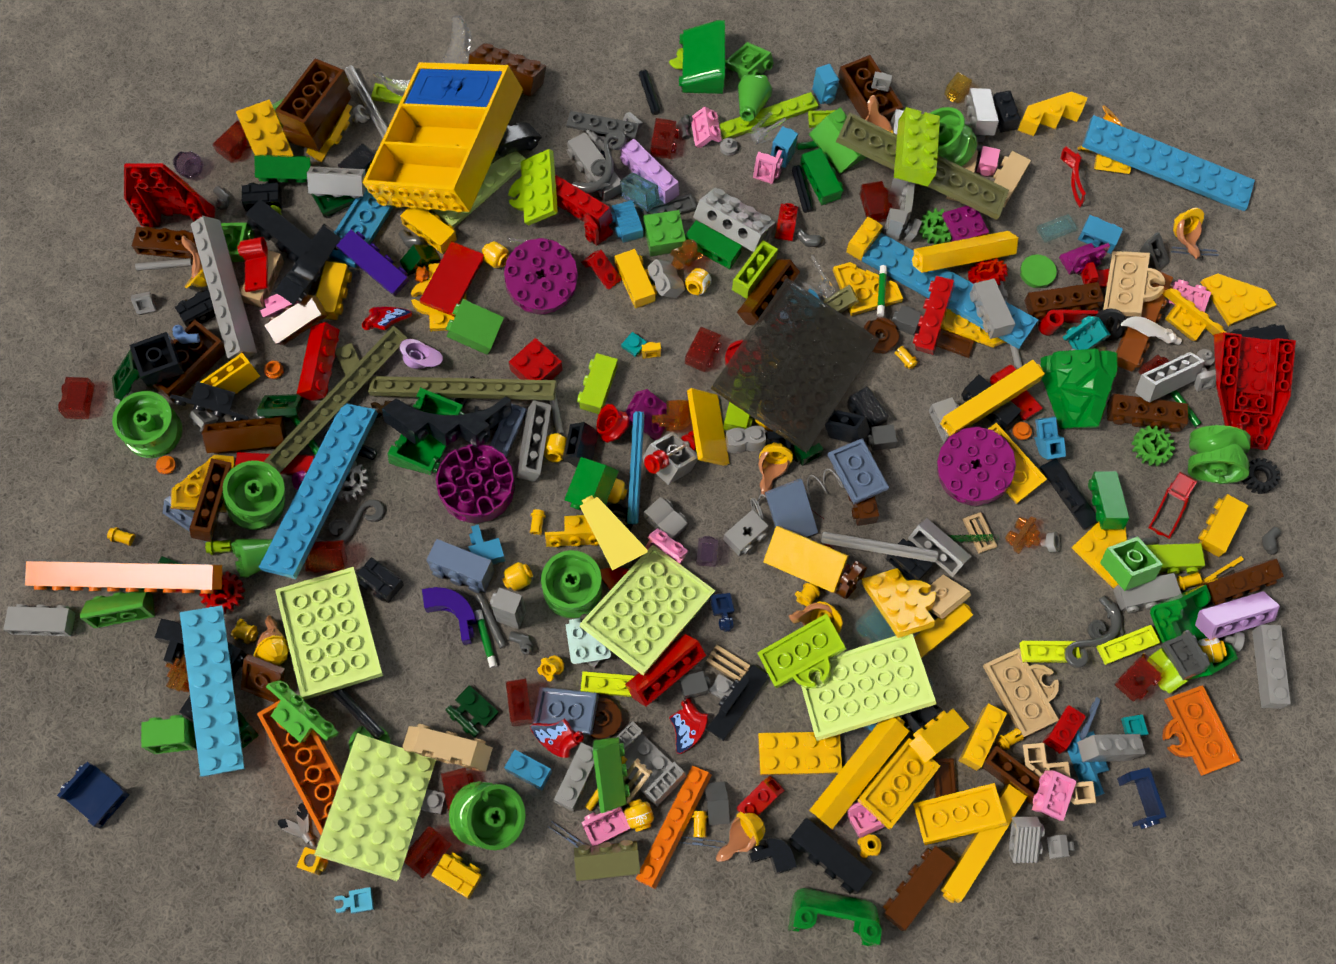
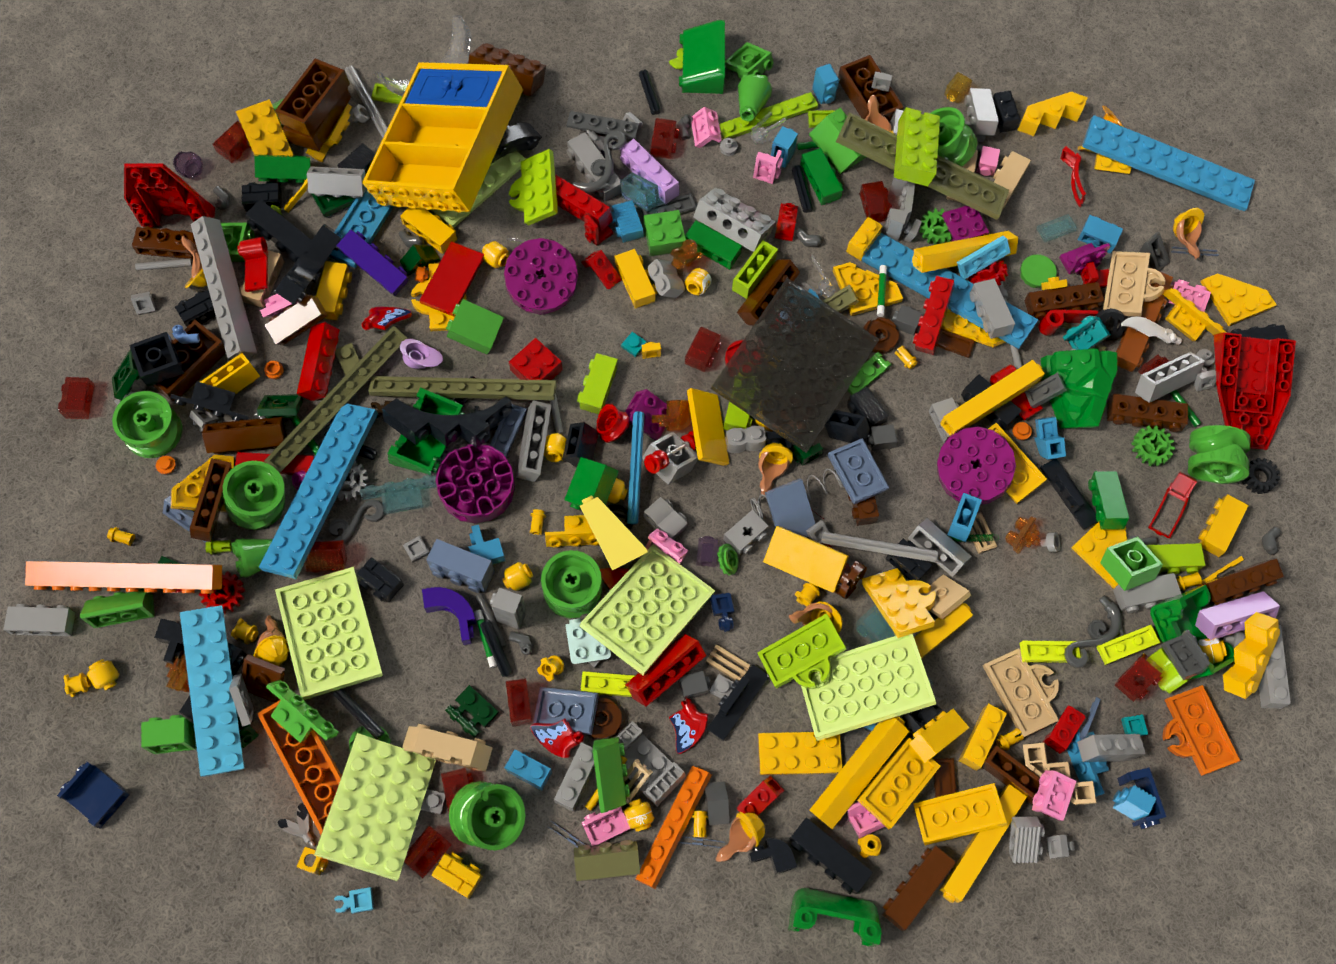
(76, 684): none -> yellow brick
(103, 674): none -> yellow head
(241, 699): none -> light grey tile
(297, 196): none -> yellow piece
(400, 495): none -> clear light blue bracket
(416, 548): none -> light grey tile
(496, 648): none -> black axle
(726, 553): none -> bright green gear
(815, 532): none -> light grey tile
(869, 373): none -> bright green plate
(964, 517): none -> dark azure brick
(983, 257): none -> medium azure plate
(1045, 390): none -> dark grey plate
(1054, 282): none -> yellow plate
(1133, 802): none -> dark azure brick
(1252, 655): none -> yellow brick

